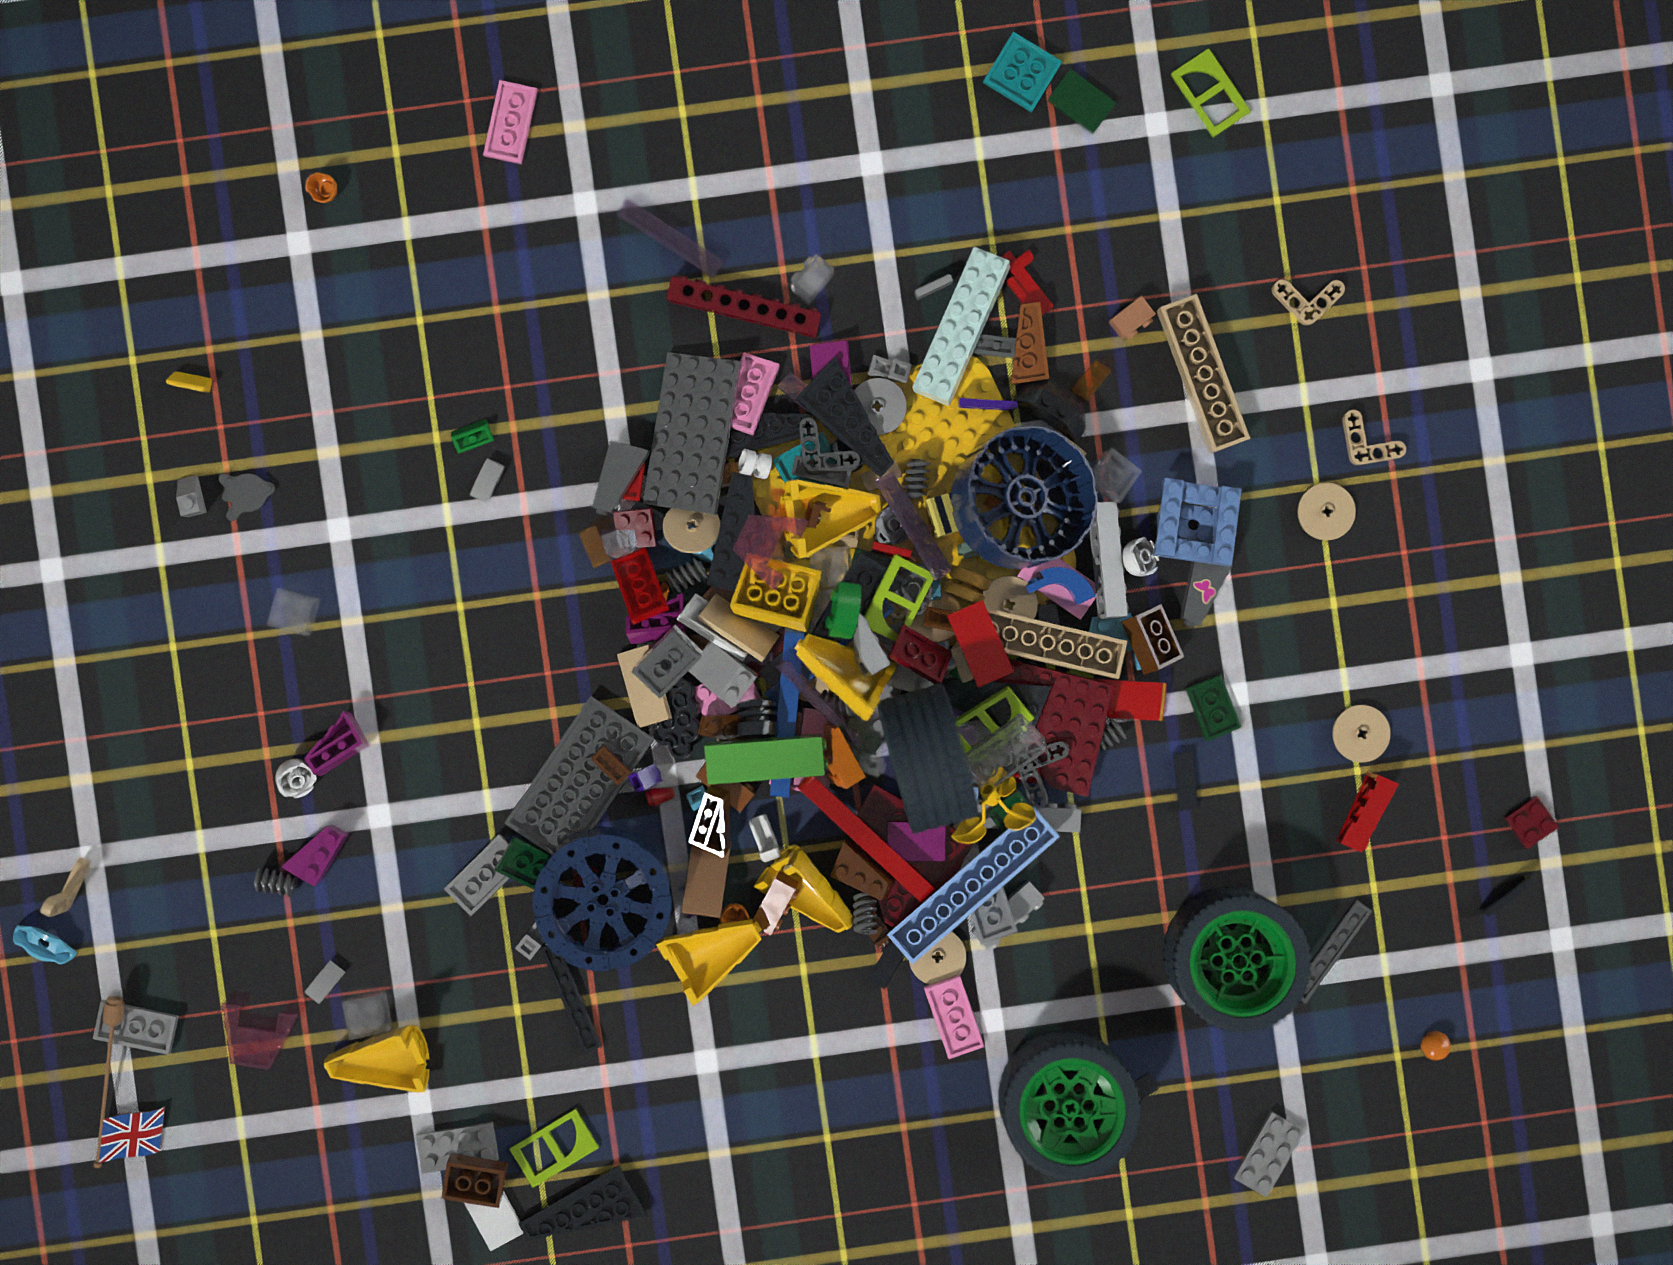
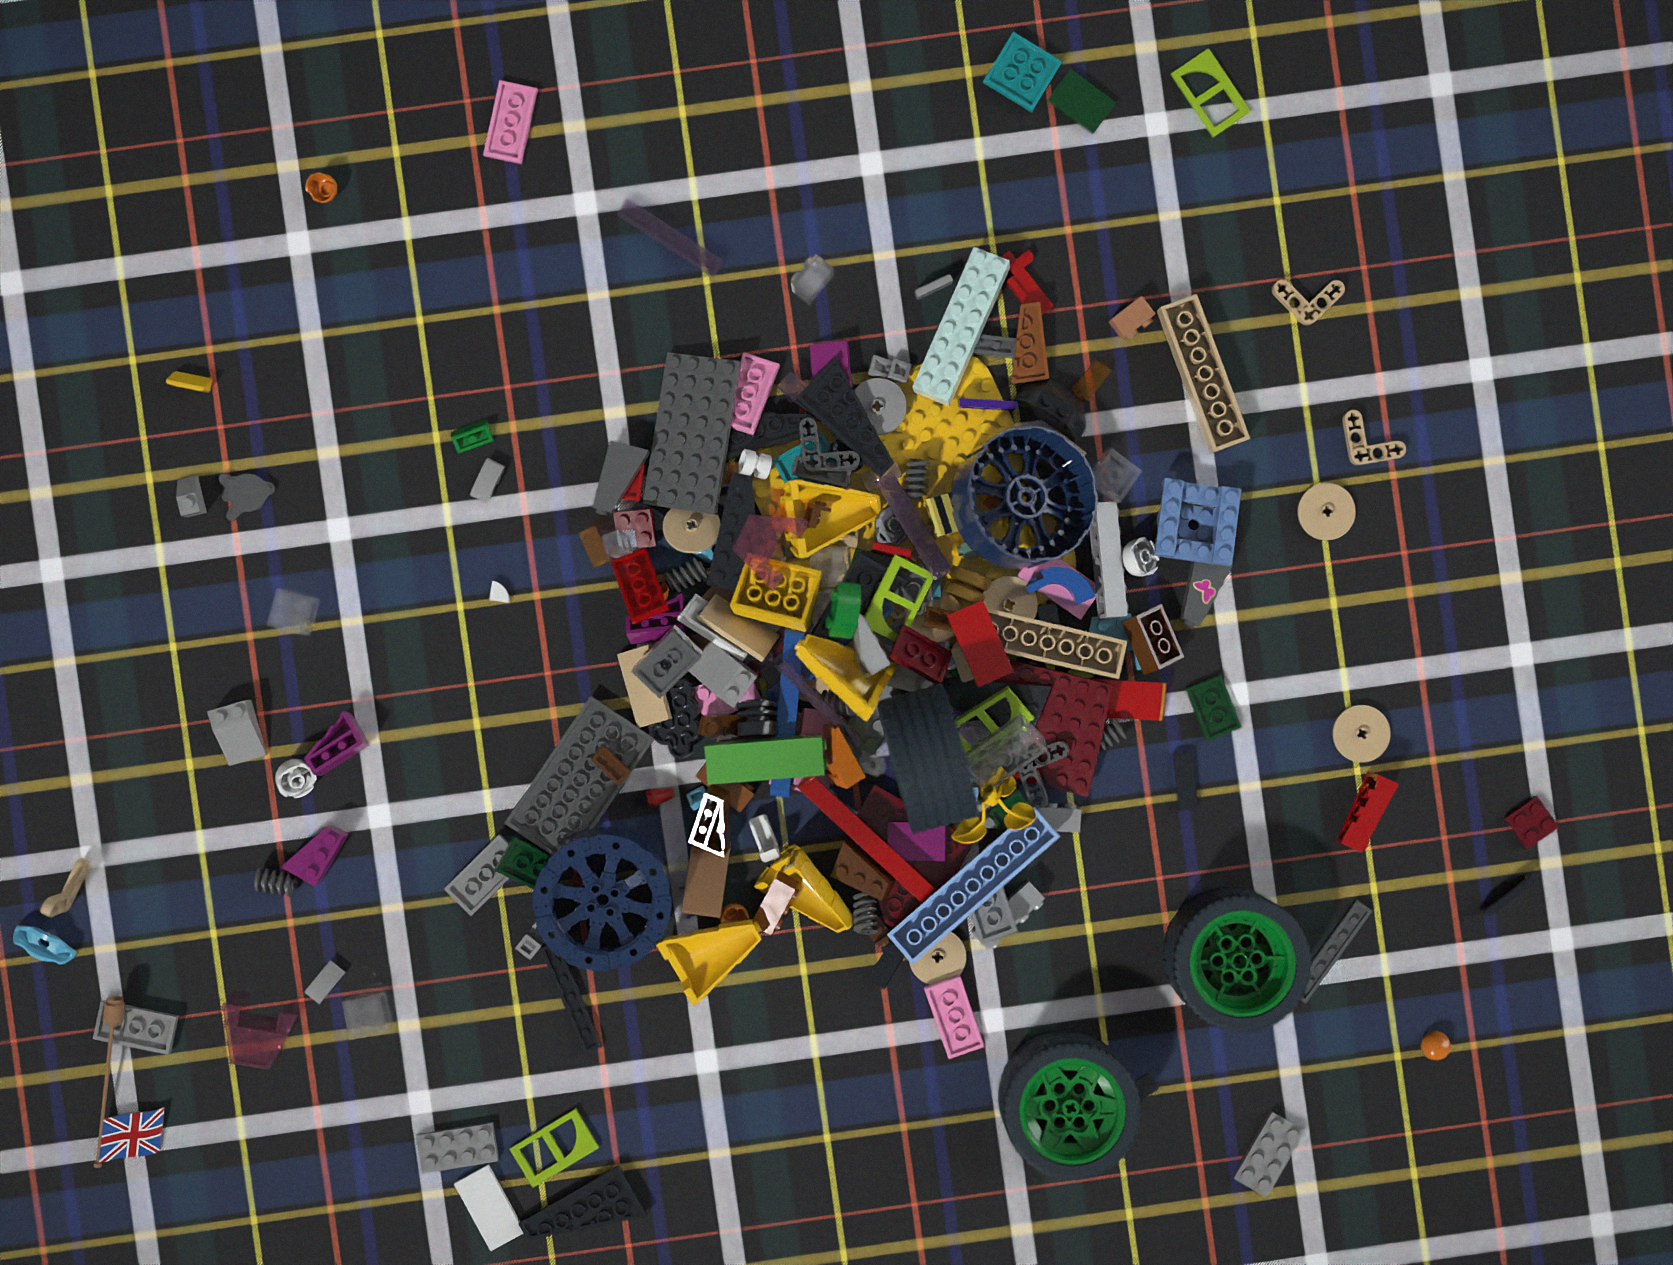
(237, 732): none -> light grey slope
(384, 1060): yellow cone -> none
(474, 1180): reddish brown brick -> none
(499, 593): none -> white tile
(645, 778): dark purple brick -> none
(680, 283): dark red brick -> none

